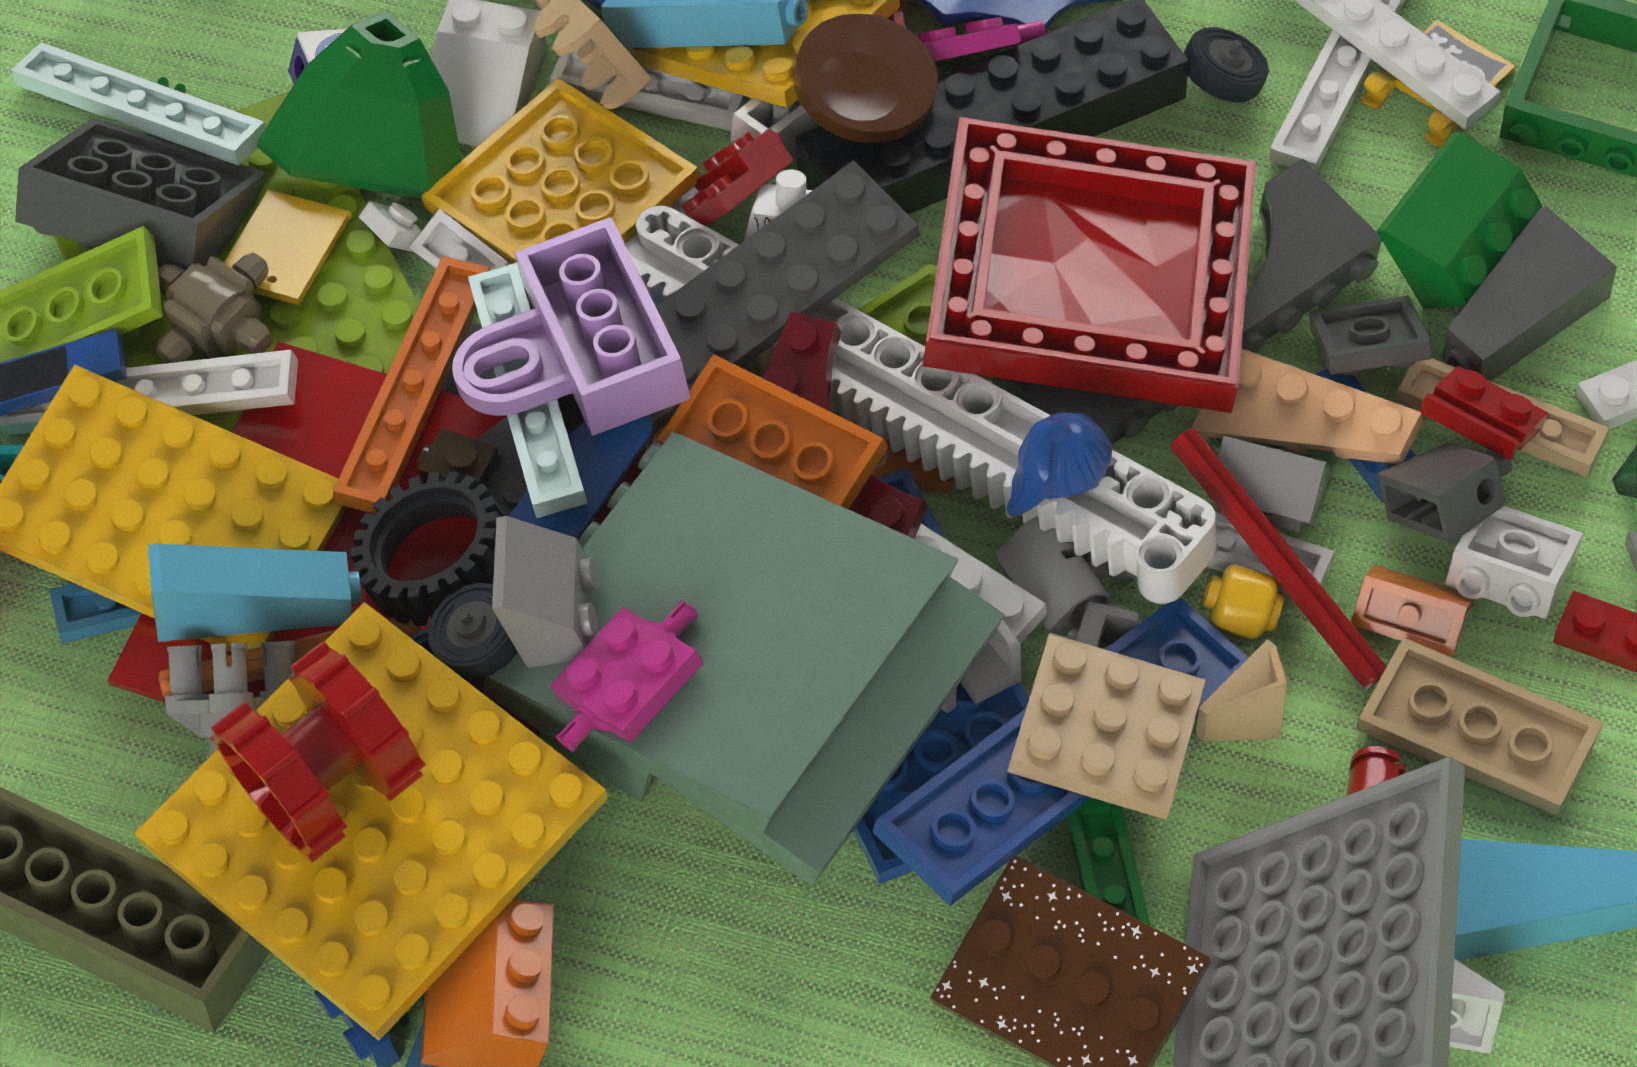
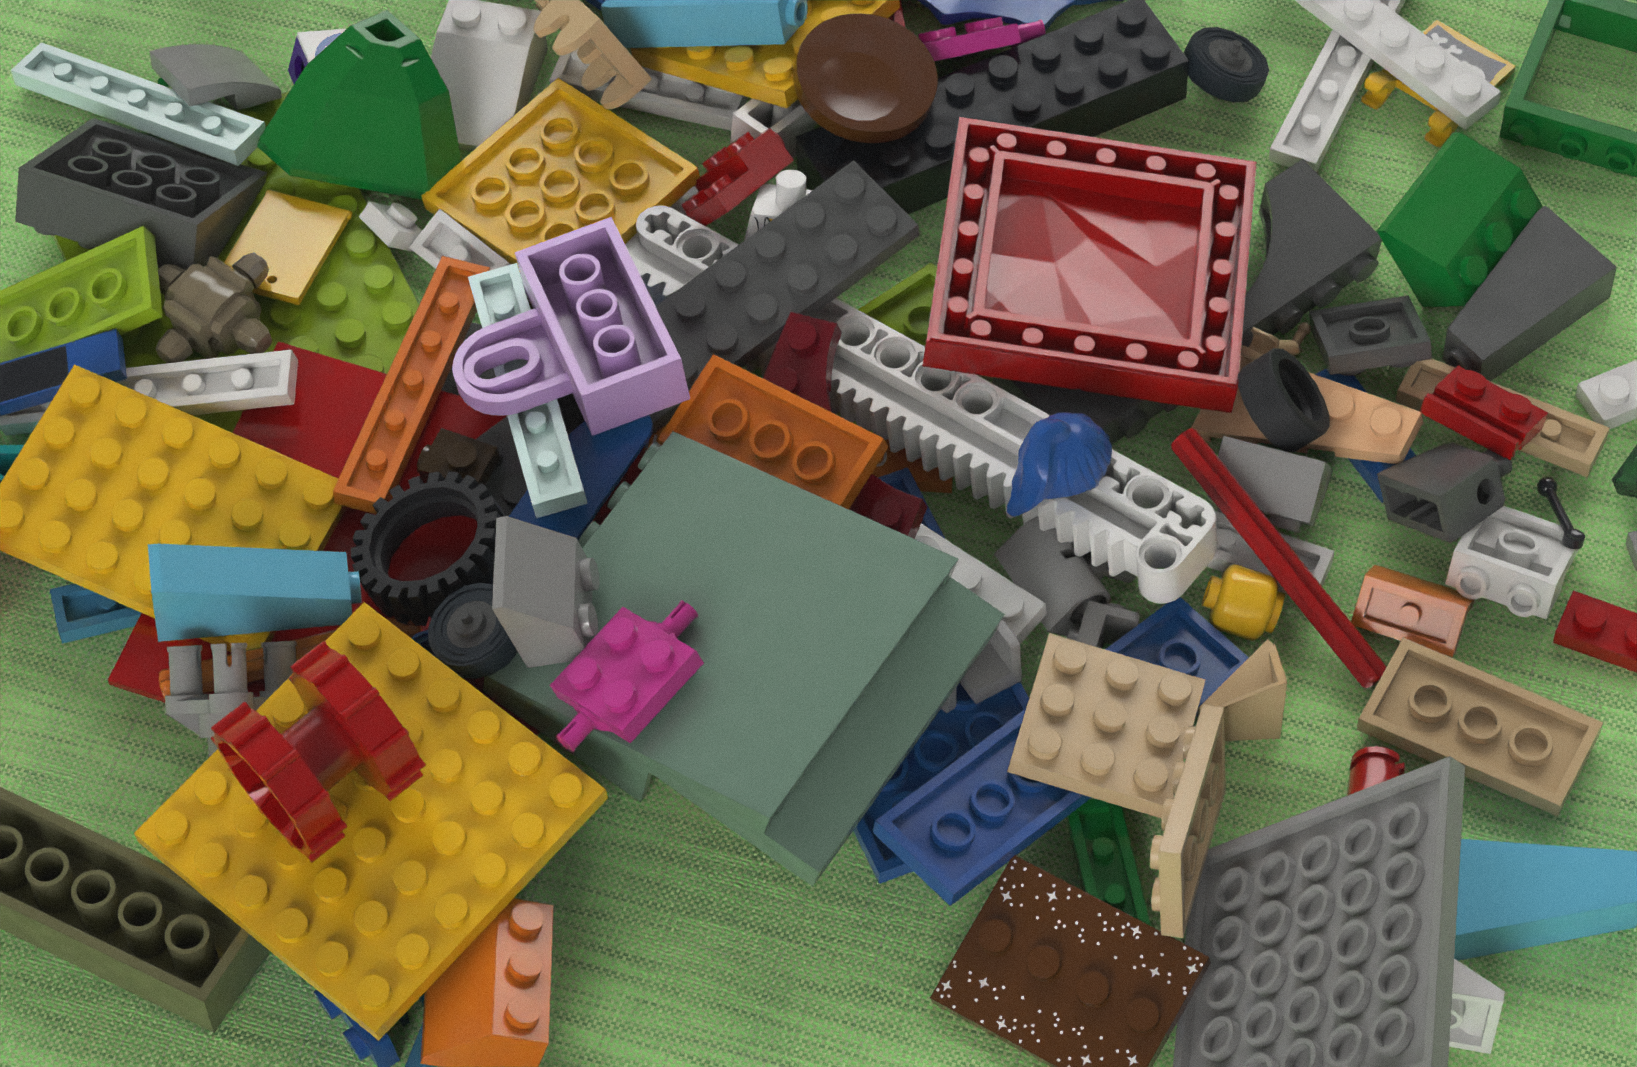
(213, 72): none -> light grey slope
(1189, 821): none -> tan plate
(1264, 342): none -> tan piece
(1283, 400): none -> black tyre
(1572, 537): none -> black hinge

